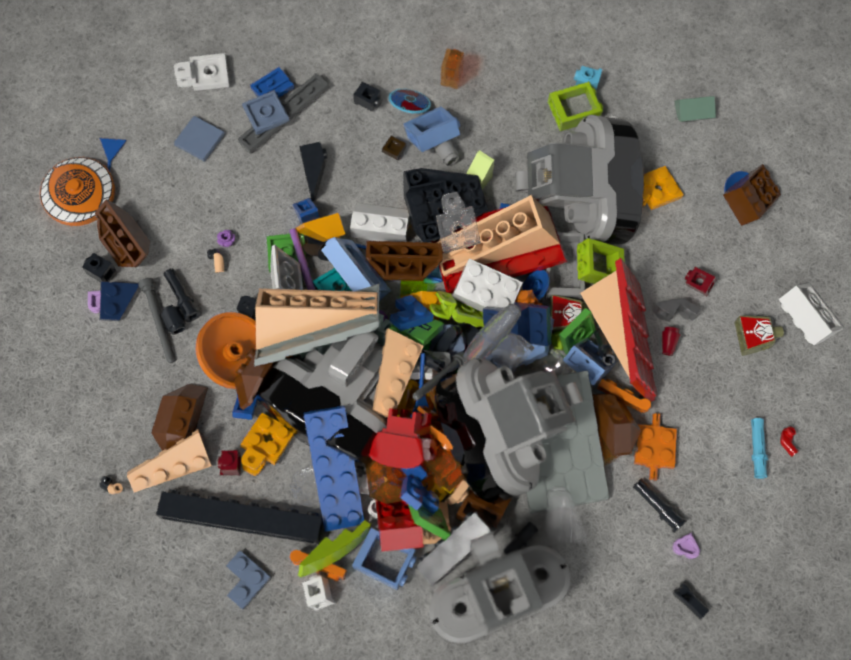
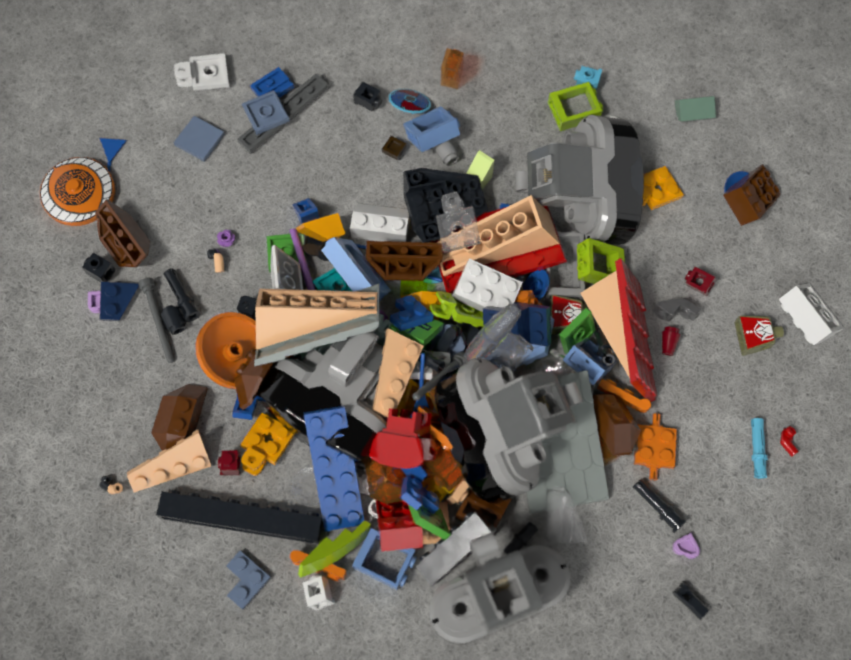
(313, 161): black slope -> none
(556, 341): lime piece -> none

